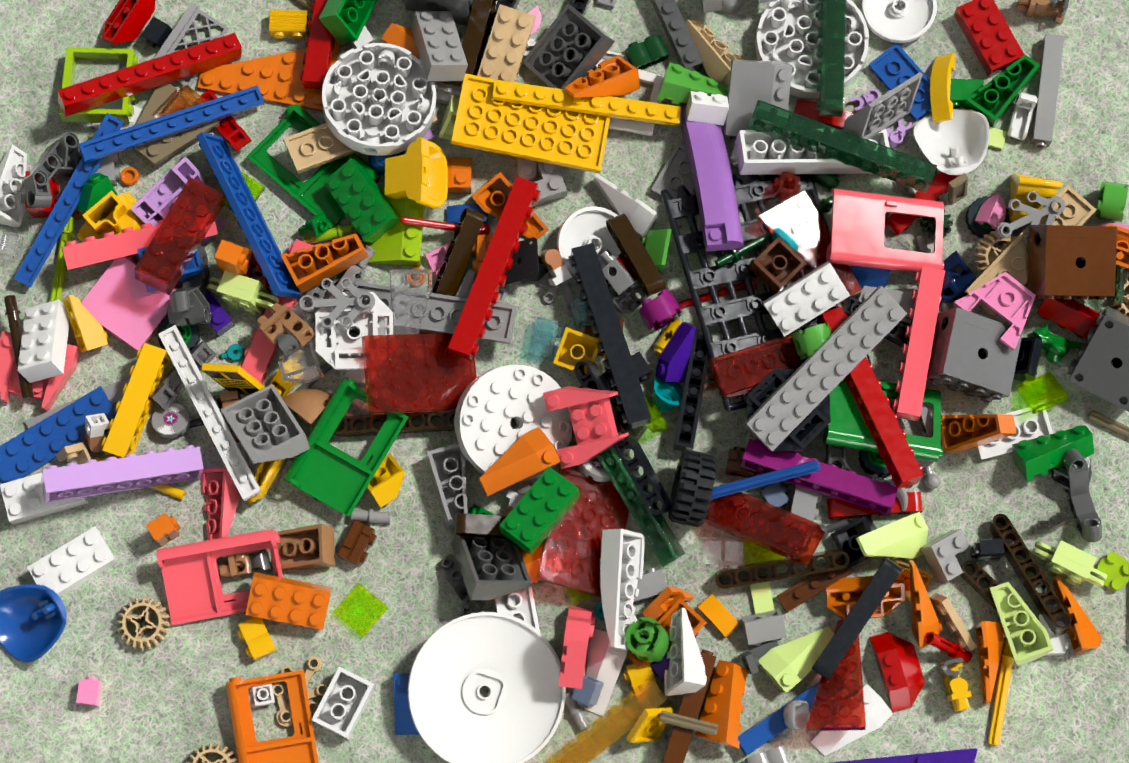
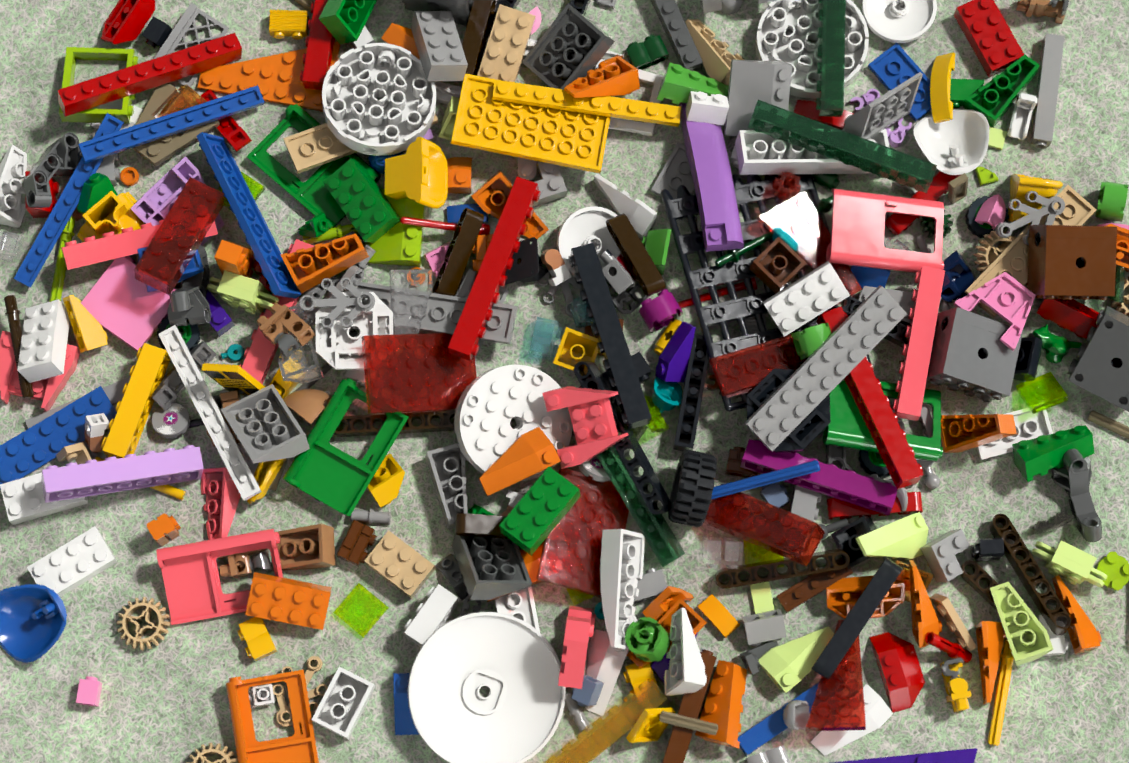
(400, 564): none -> tan brick
(431, 615): none -> white brick
(985, 176): none -> lime tile

